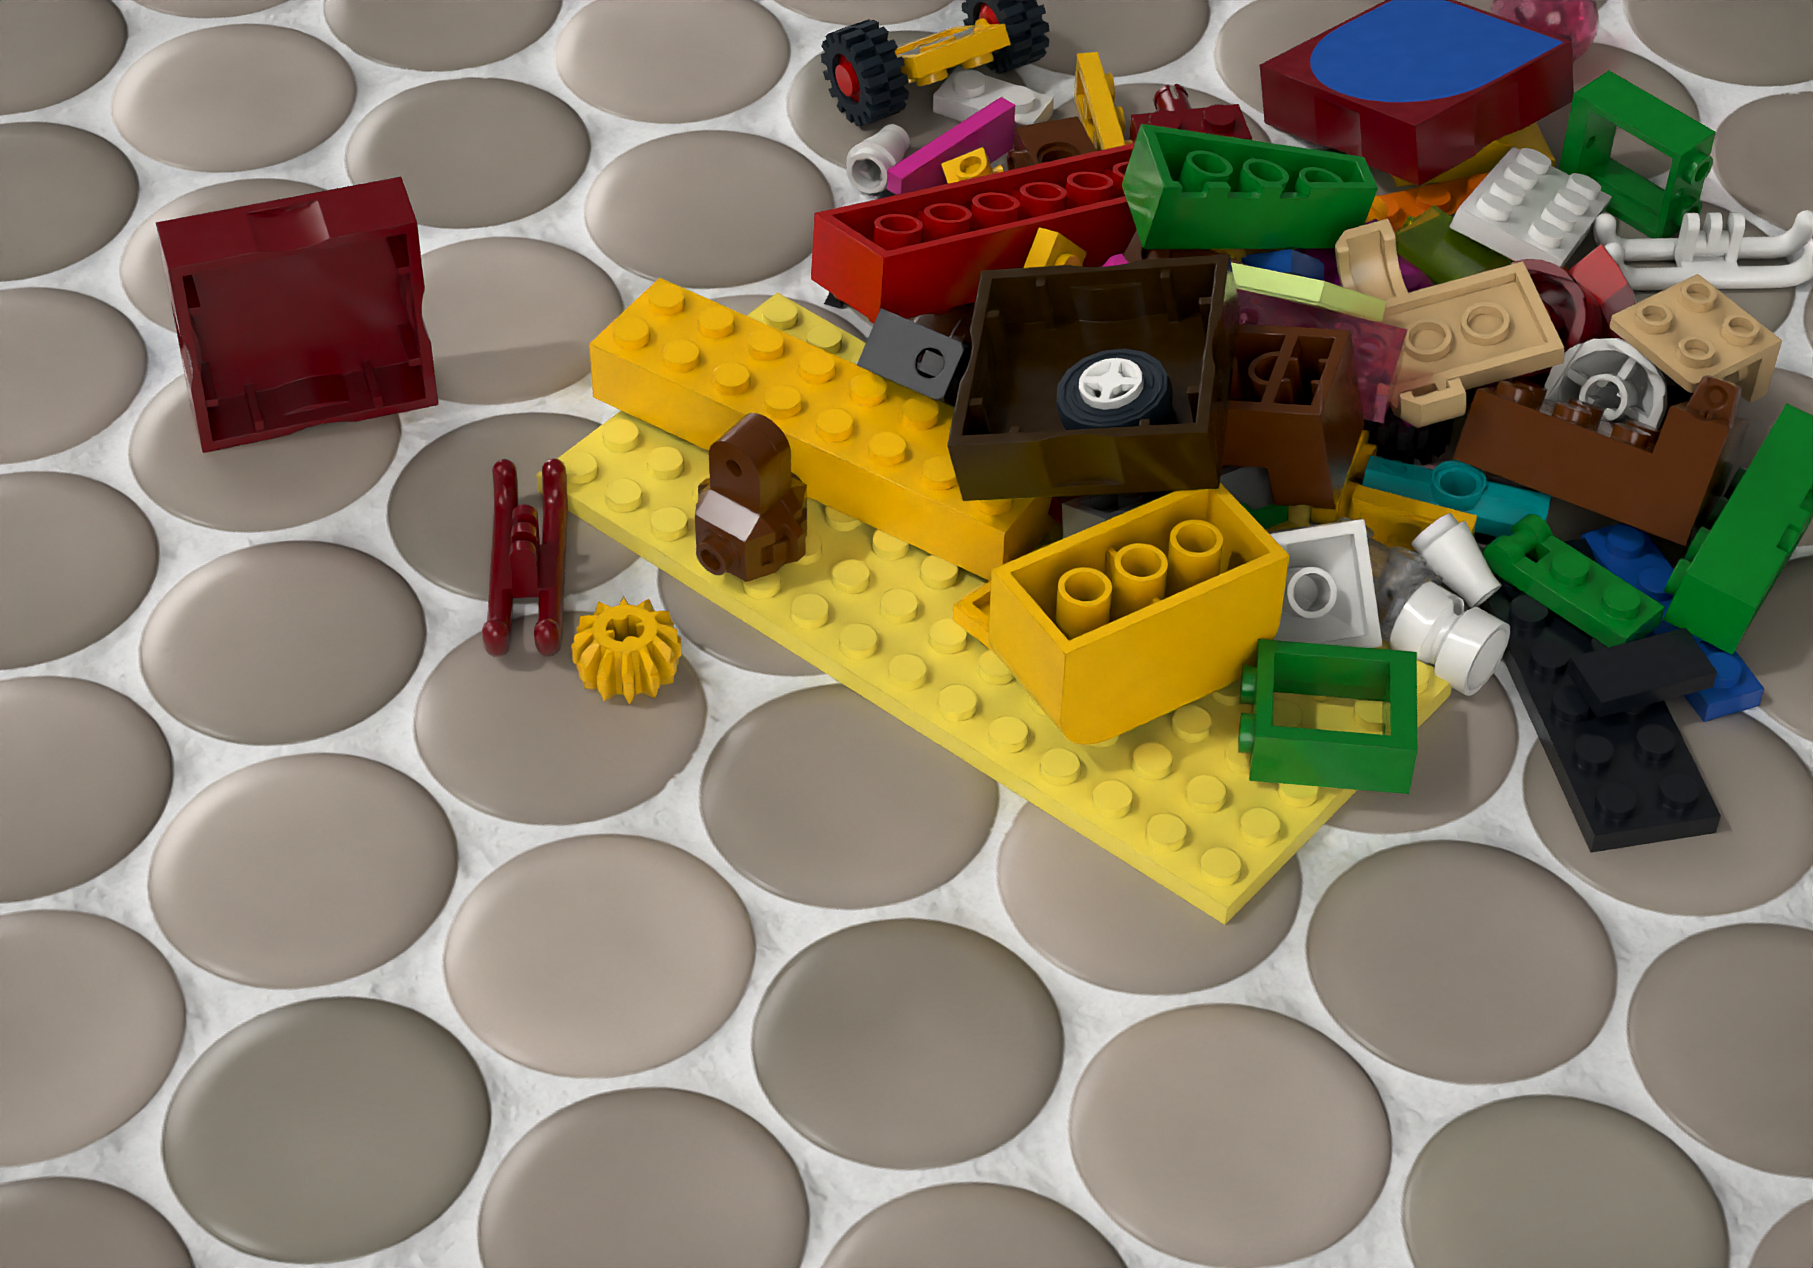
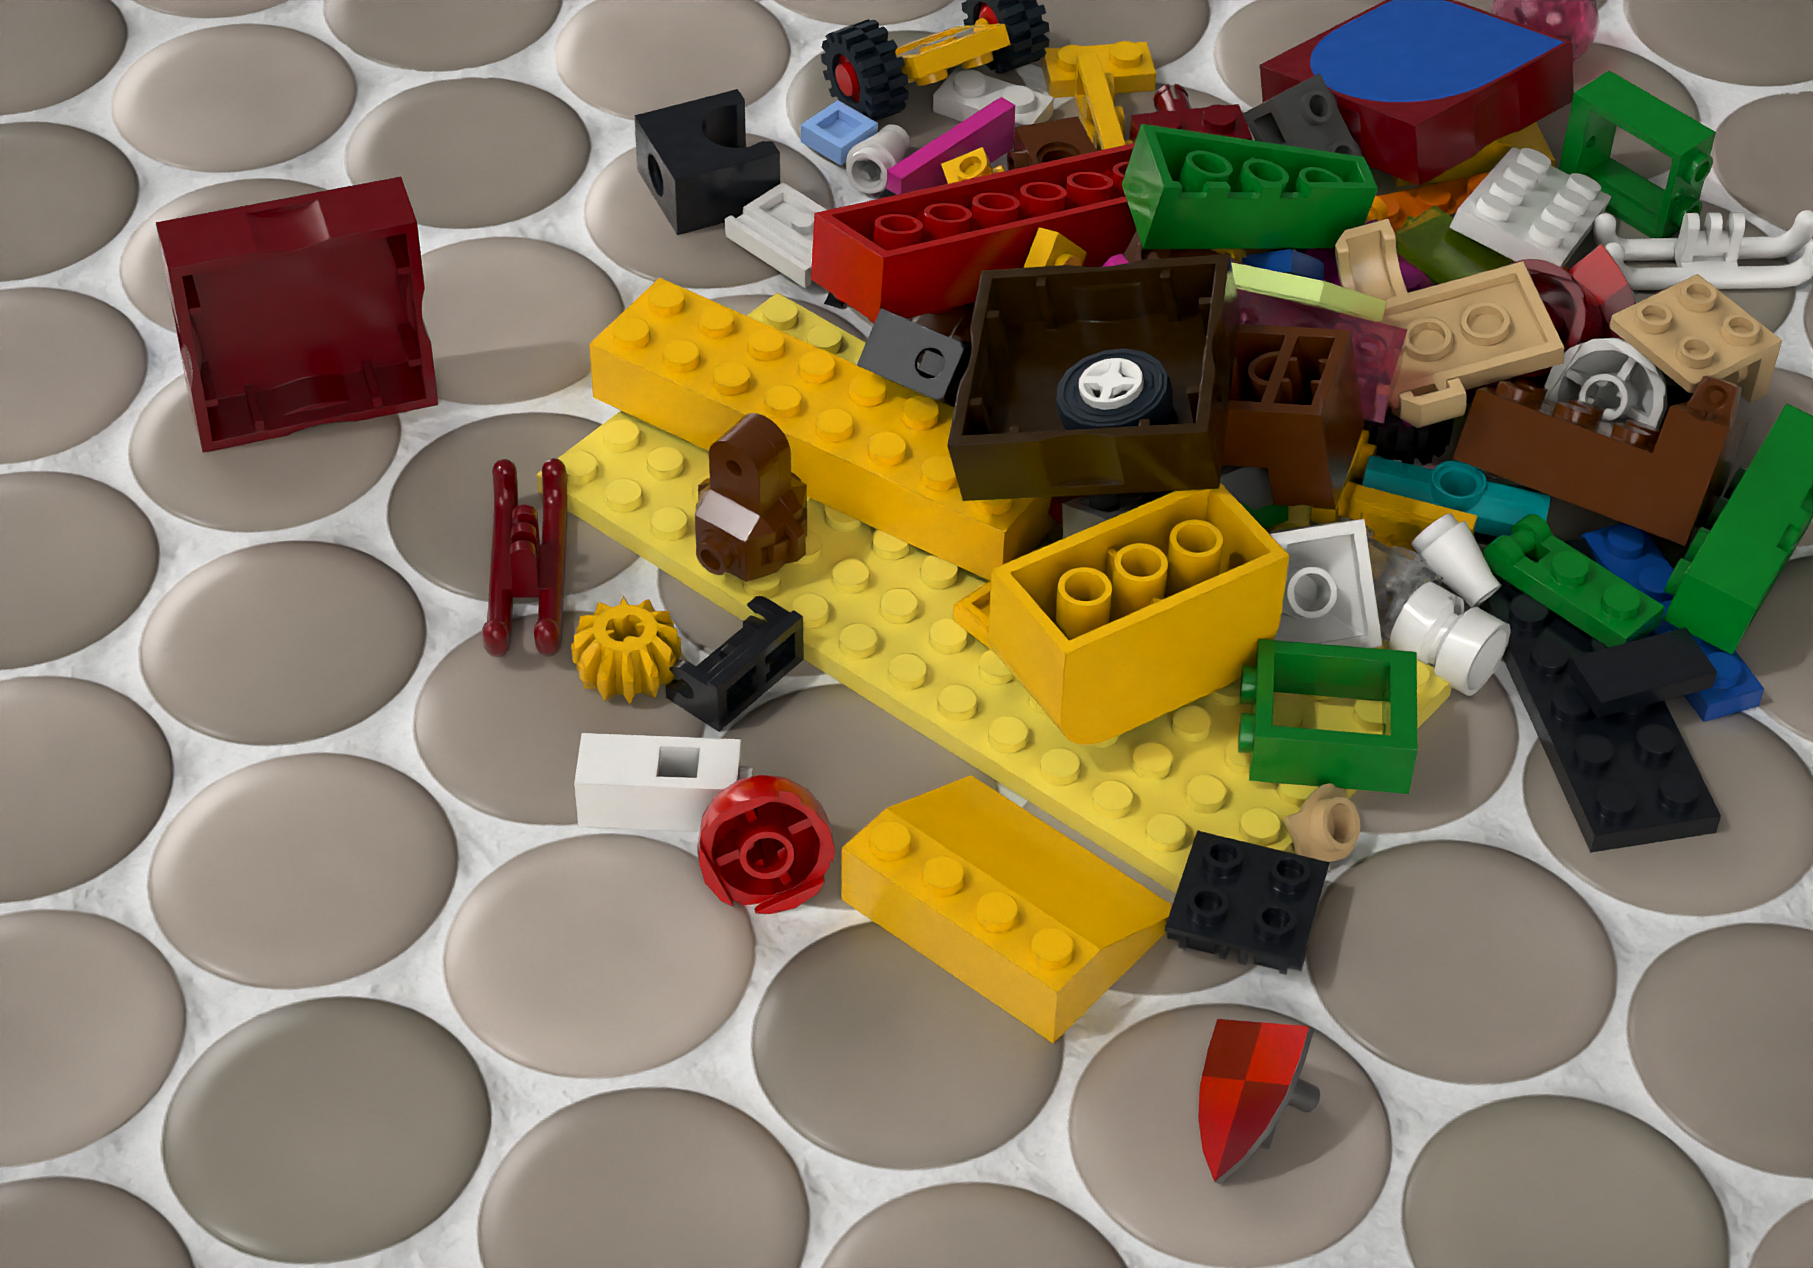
(652, 779): none -> white brick
(700, 163): none -> black piece
(741, 666): none -> black hinge
(765, 844): none -> red cylinder
(778, 231): none -> white plate
(837, 131): none -> light blue plate
(1001, 901): none -> yellow slope
(1126, 60): none -> yellow plate
(1246, 901): none -> black hinge
(1247, 1085): none -> shield
(1303, 118): none -> dark grey brick
(1324, 825): none -> tan animal

